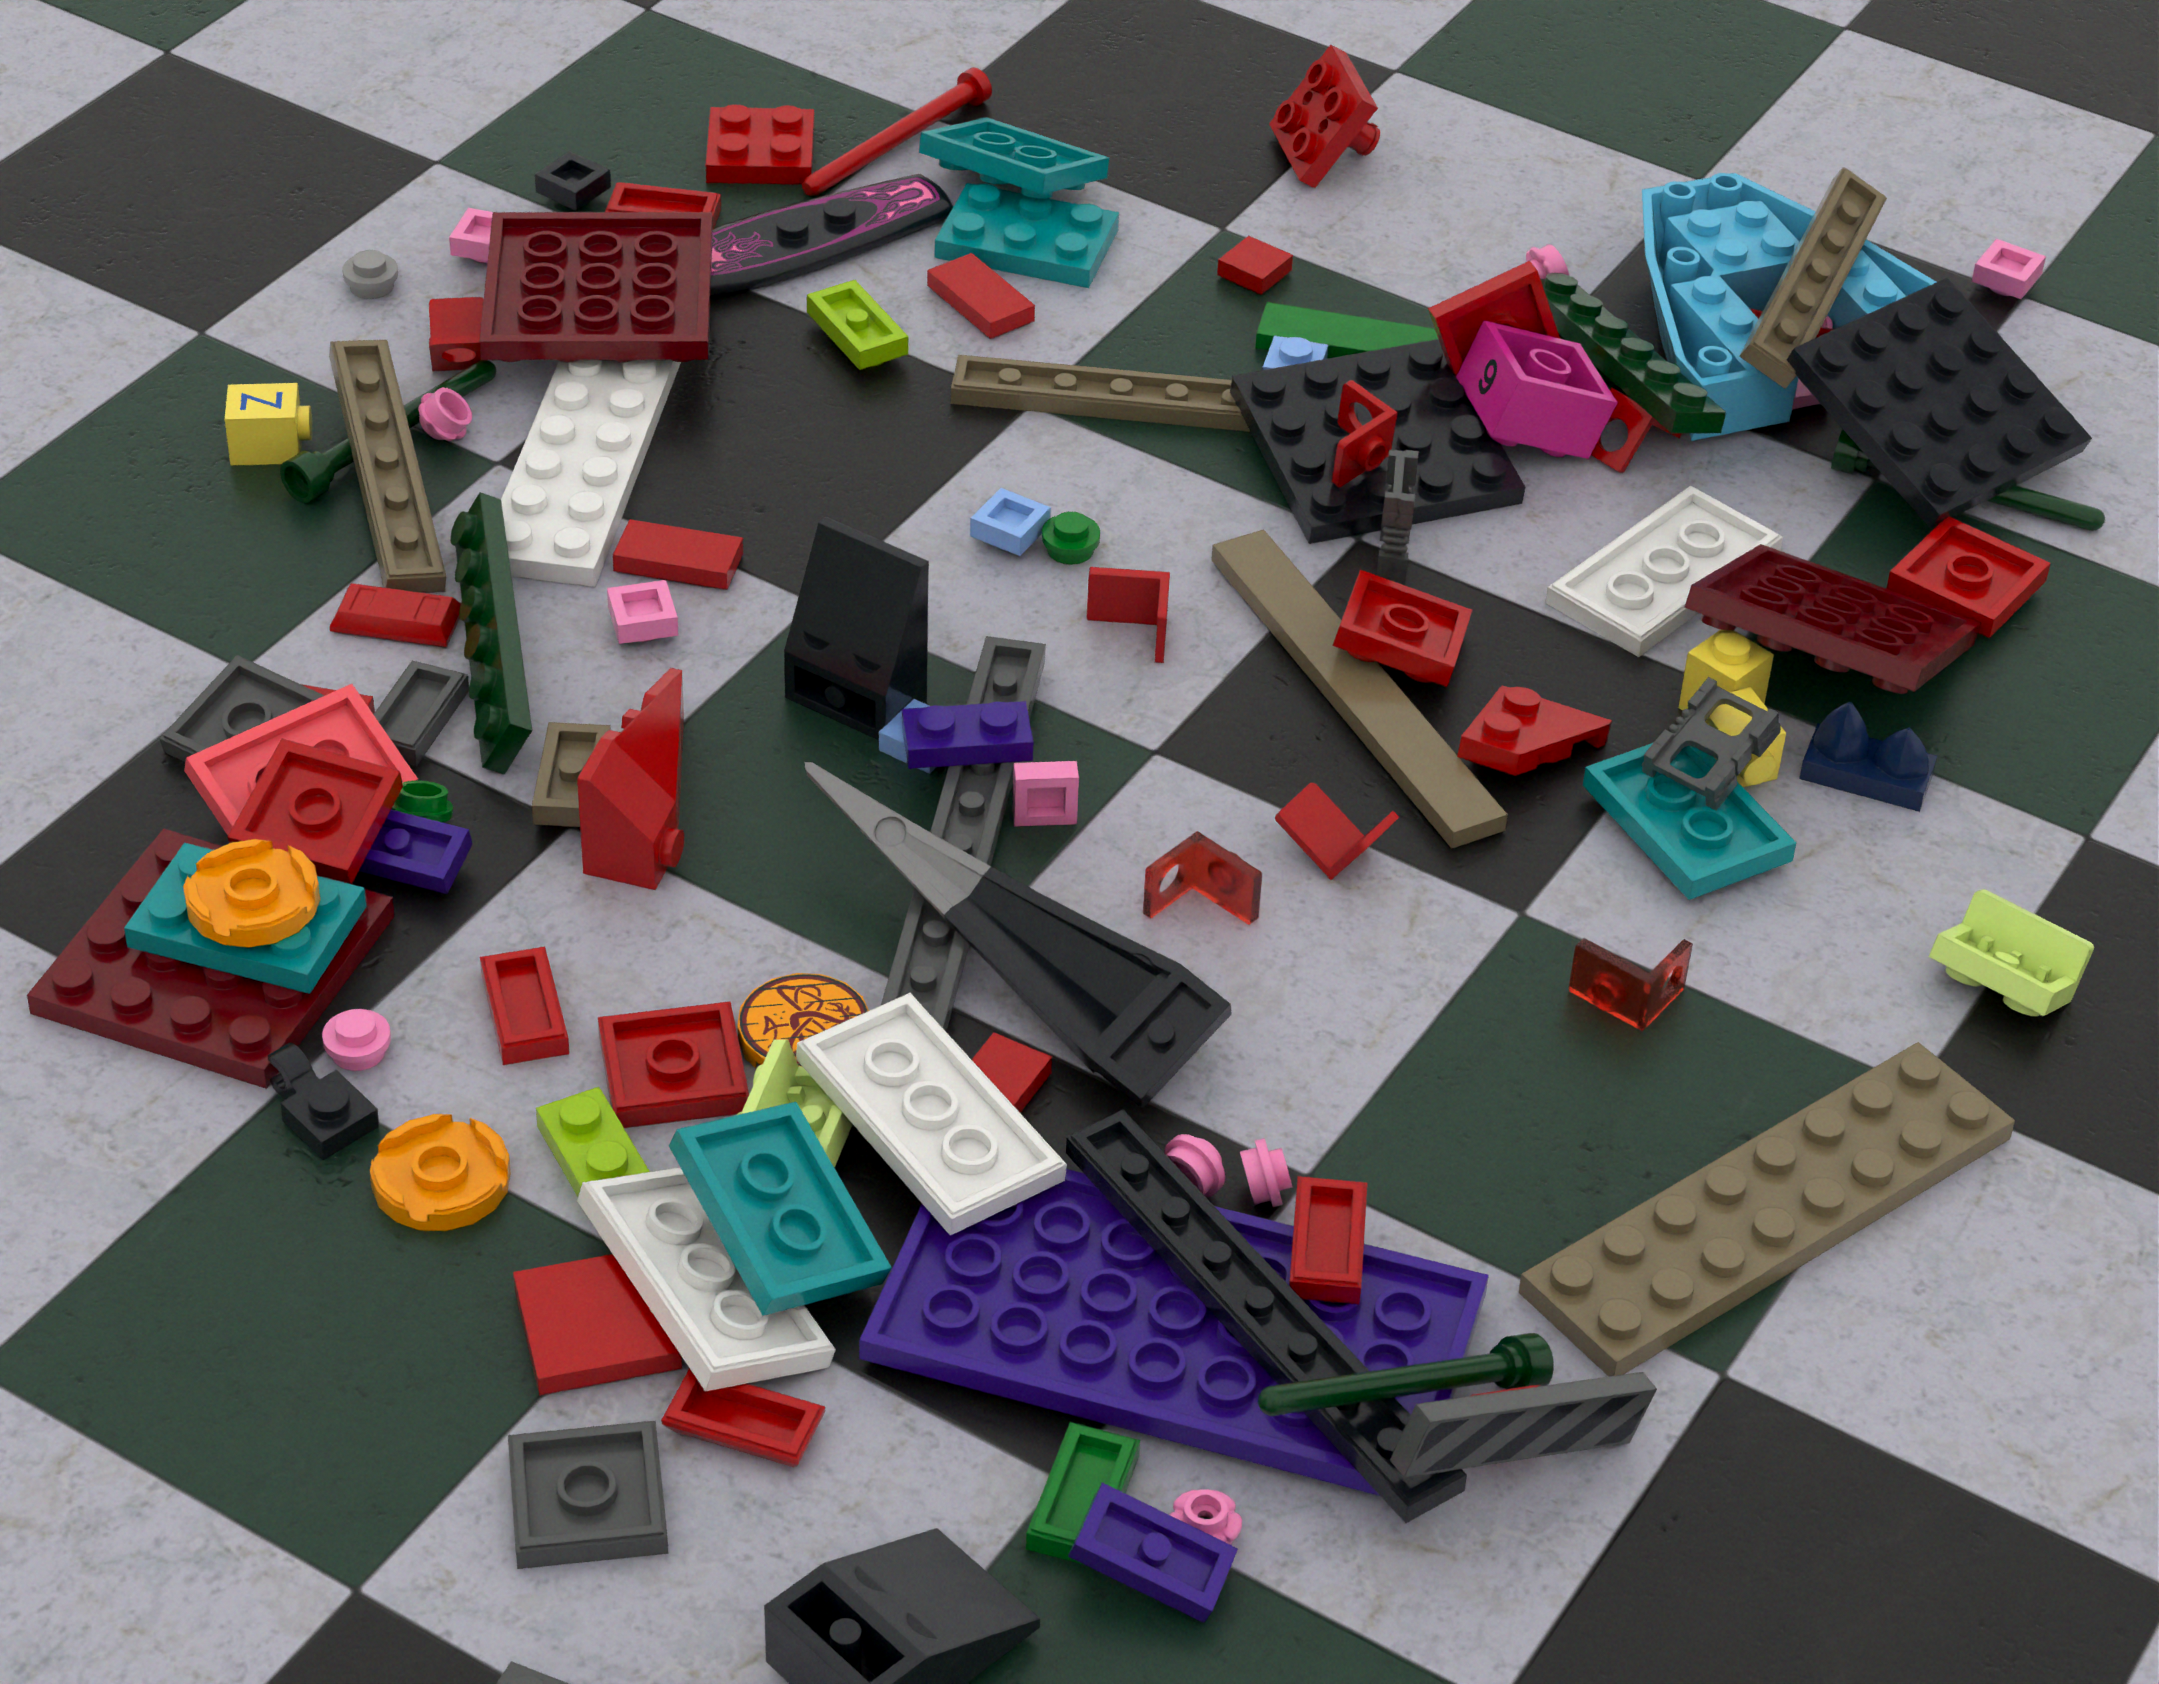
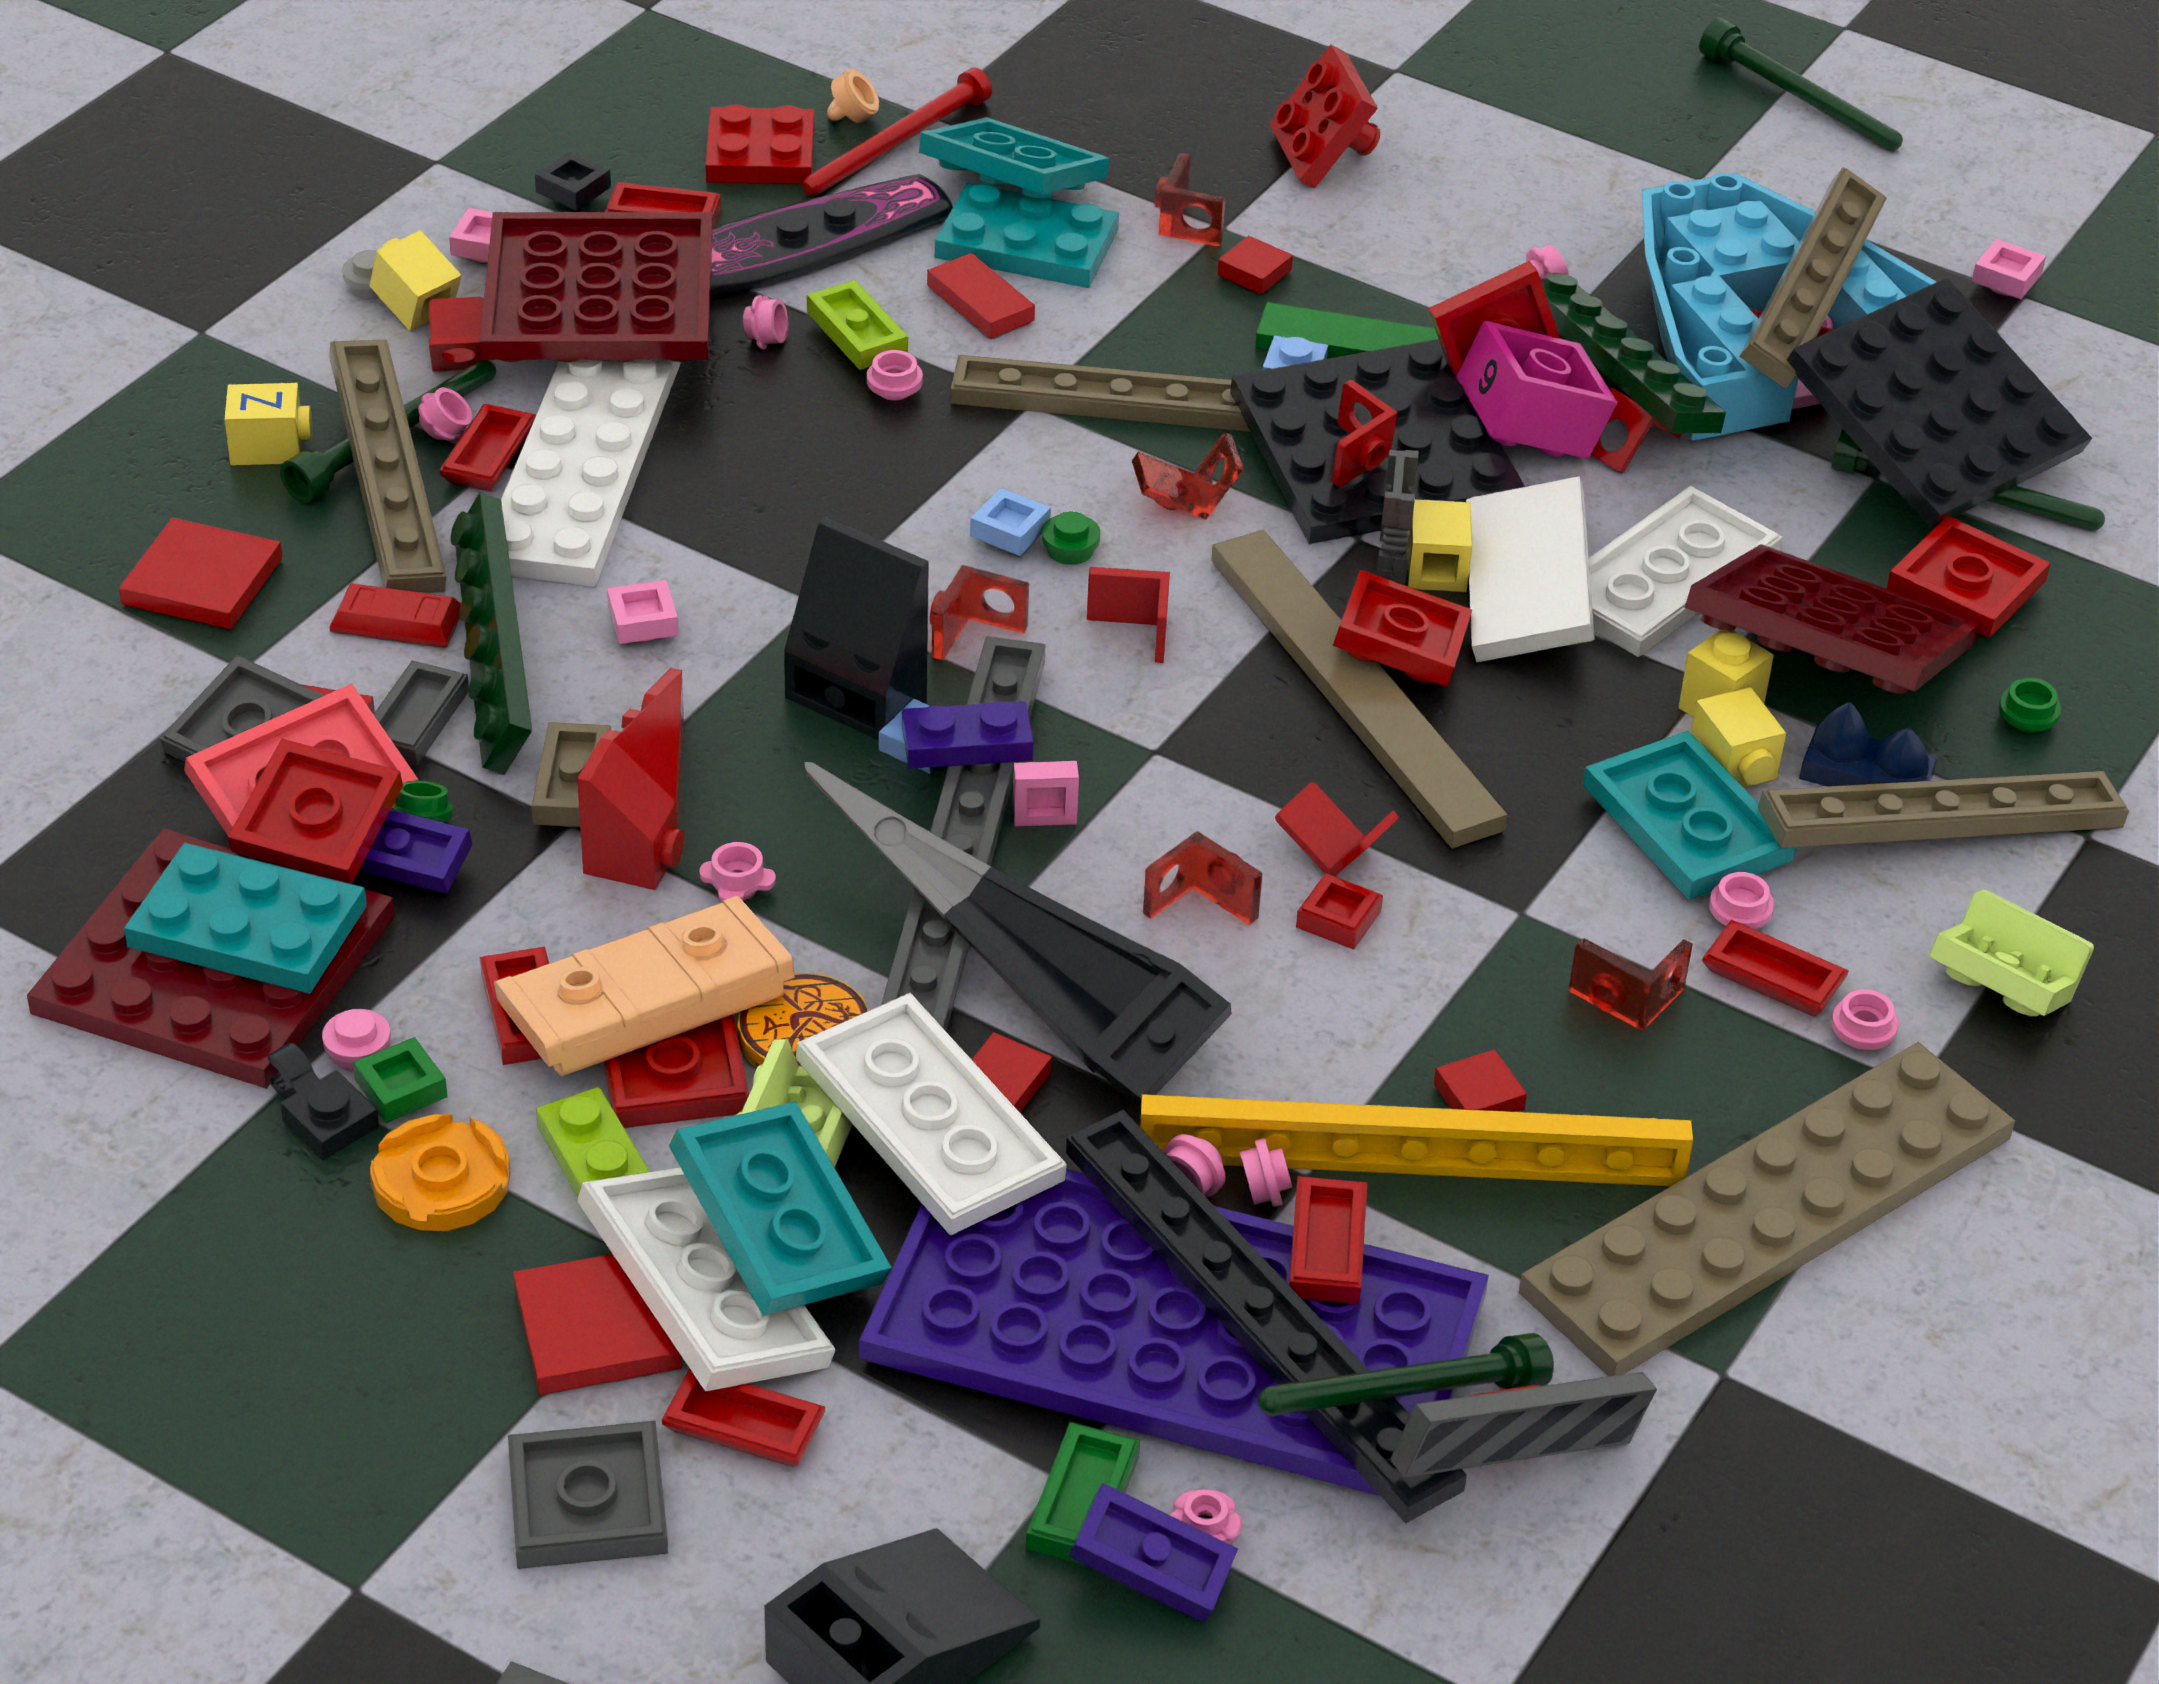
(201, 573): none -> red tile
(251, 893): light orange tile -> none
(400, 1079): none -> green plate
(410, 275): none -> light yellow brick
(487, 447): none -> red tile
(647, 986): none -> light nougat container
(678, 554): red tile -> none
(737, 871): none -> bright pink plate
(766, 321): none -> bright pink plate
(853, 97): none -> light nougat tile
(894, 375): none -> bright pink plate
(966, 601): none -> clear red bracket
(1173, 197): none -> clear red bracket
(1186, 490): none -> clear red bracket
(1339, 911): none -> red tile
(1431, 1139): none -> yellow plate
(1440, 546): none -> light yellow brick
(1480, 1084): none -> red tile
(1524, 730): red wing -> none
(1529, 570): none -> white tile
(1725, 43): none -> dark green piece
(1730, 751): dark grey piece -> none
(1742, 899): none -> bright pink plate
(1774, 968): none -> red tile
(1865, 1020): none -> bright pink plate
(1942, 809): none -> dark tan tile
(2030, 705): none -> green plate

